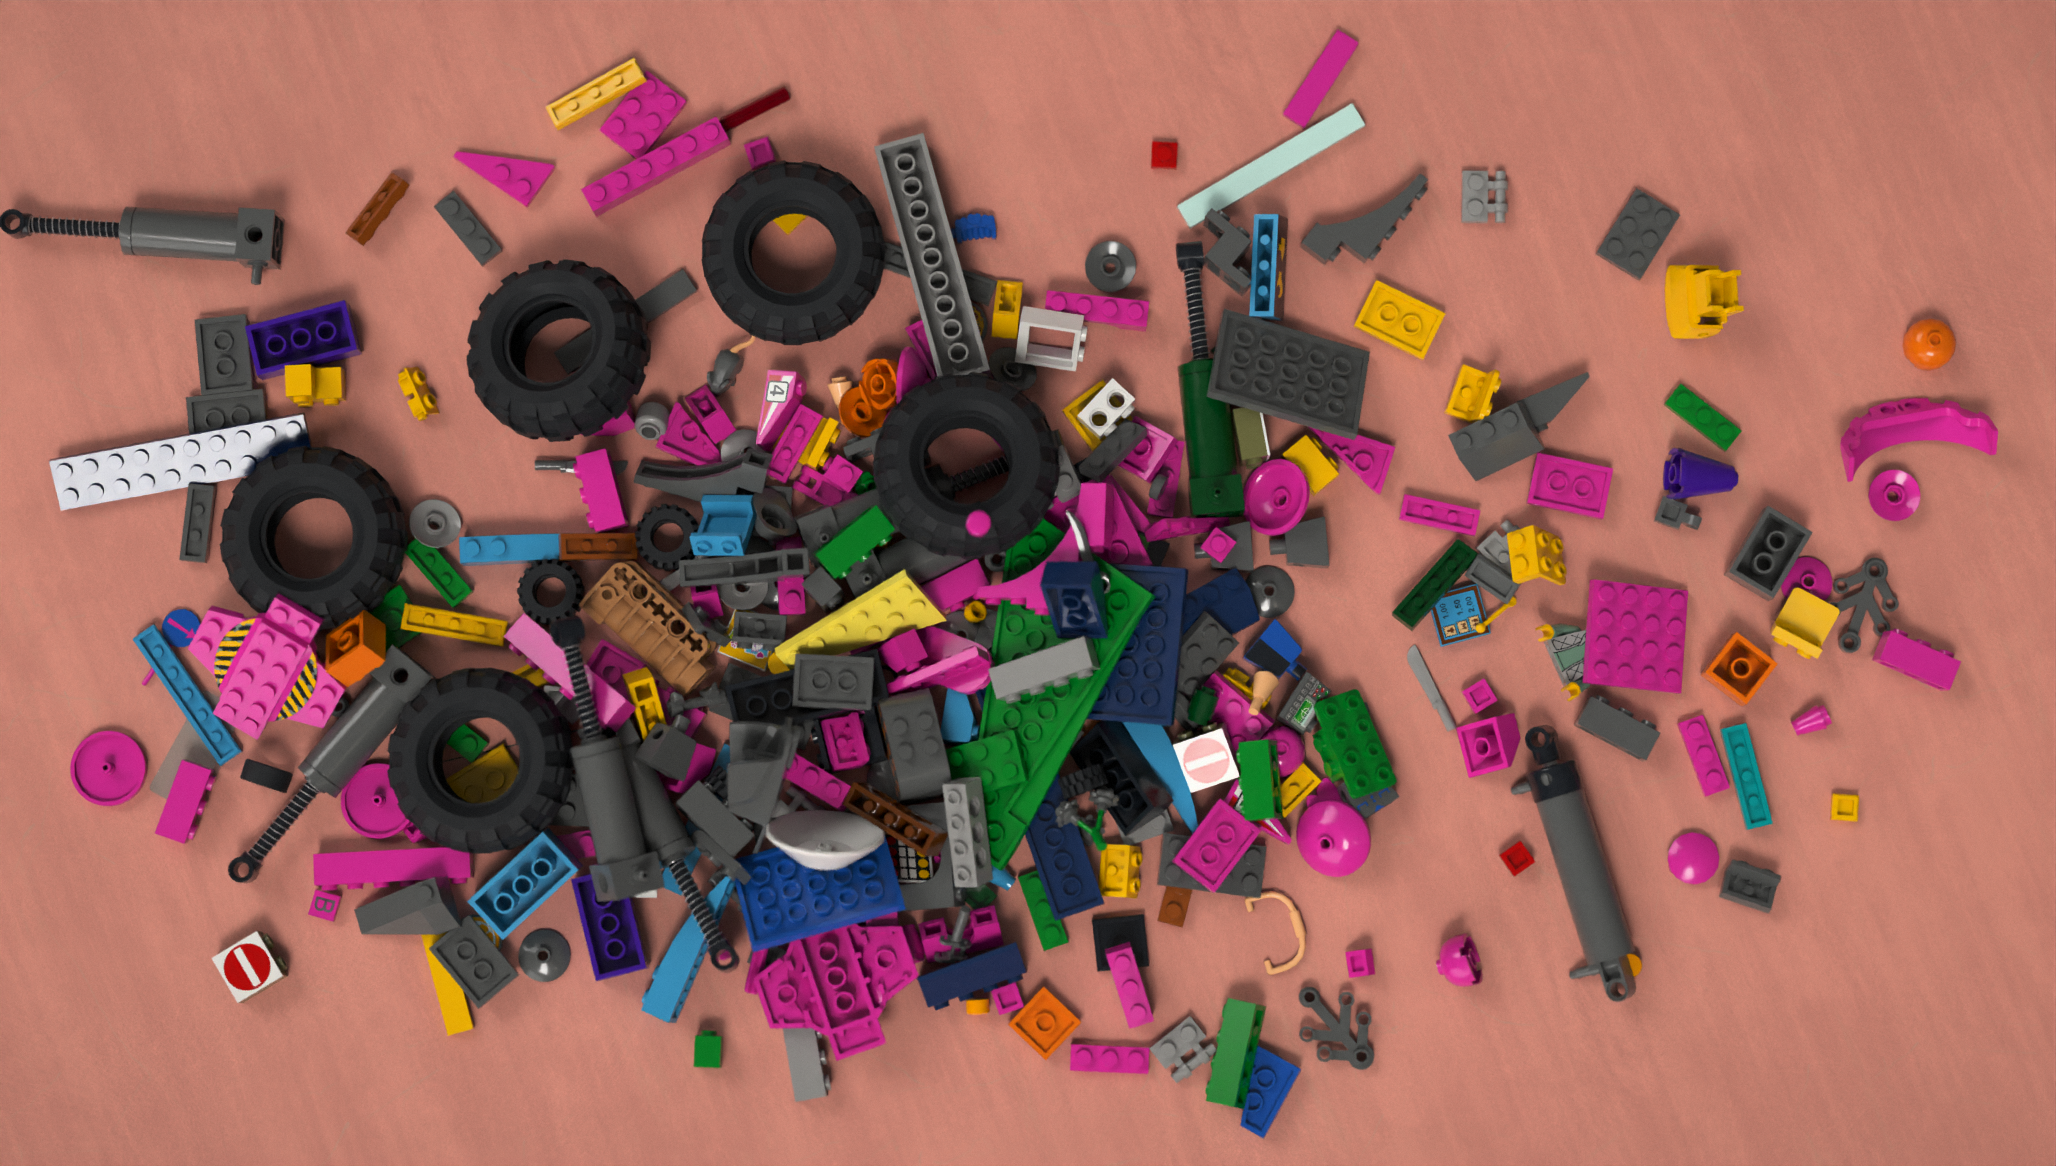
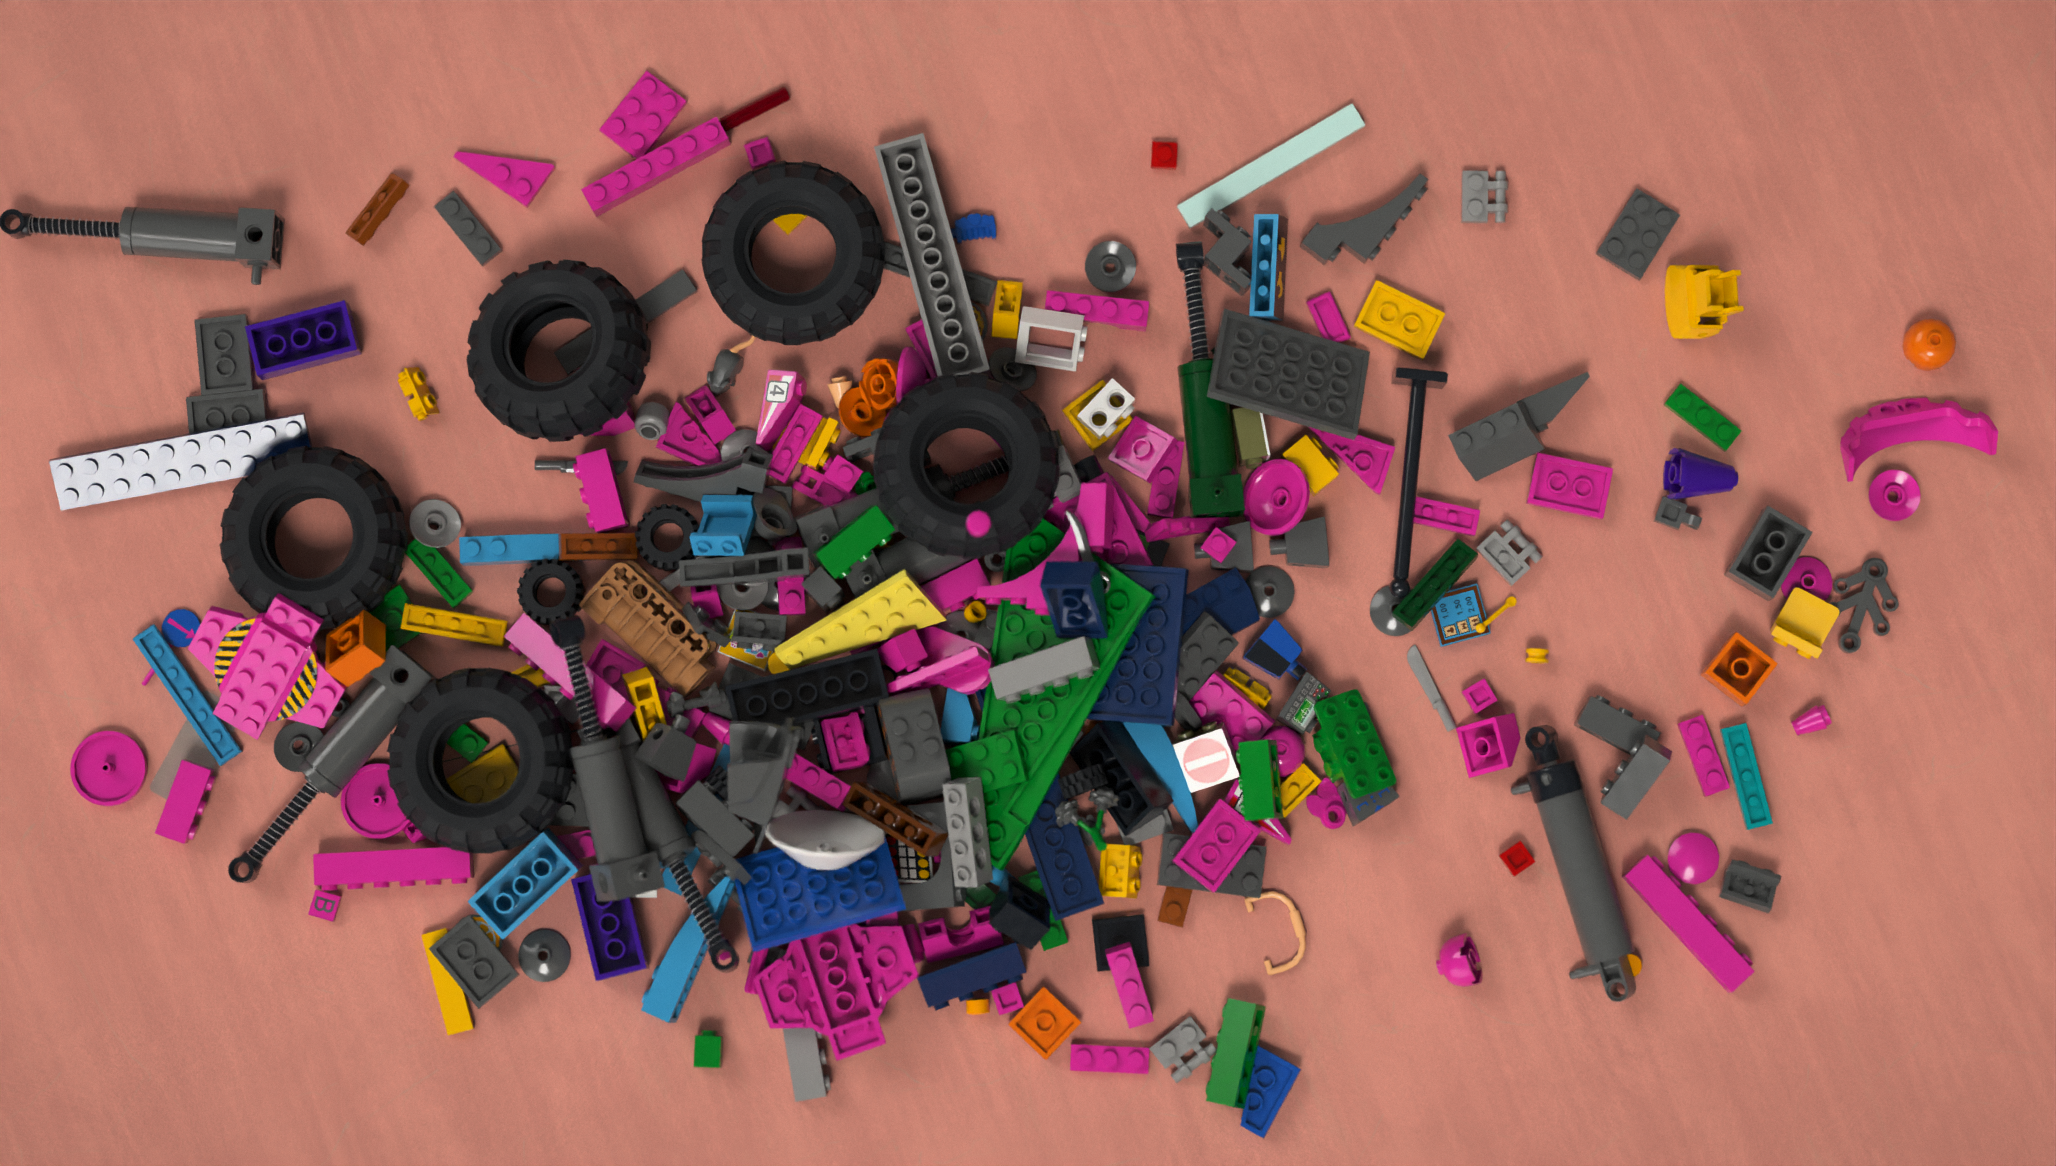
(197, 523): dark grey plate -> none
(250, 966): piece -> none
(266, 775): black tyre -> none
(284, 748): none -> dark grey dish
(313, 385): yellow brick -> none
(415, 910): dark grey wedge -> none
(596, 94): yellow tile -> none
(718, 727): none -> dark pink cone
(833, 682): dark grey plate -> none
(955, 940): dark grey piece -> none
(1020, 913): none -> black slope
(1113, 450): dark grey plate -> none
(1158, 487): dark grey tile -> none
(1202, 705): dark green brick -> none
(1264, 685): light nougat cone -> none
(1320, 79): dark pink tile -> none
(1328, 318): none -> dark pink tile
(1339, 1031): dark grey plant -> none
(1344, 830): dark pink dish -> none
(1360, 963): dark pink plate -> none
(1382, 613): none -> dark grey dish
(1418, 381): none -> black piece
(1472, 394): yellow bracket -> none
(1492, 578): dark grey tile -> none
(1536, 555): yellow bracket -> none
(1537, 655): none -> yellow bush
(1567, 652): torso -> none
(1635, 636): dark pink plate -> none
(1635, 776): none -> dark grey brick
(1688, 923): none -> dark pink brick
(1844, 807): yellow tile -> none
(1916, 659): dark pink brick -> none

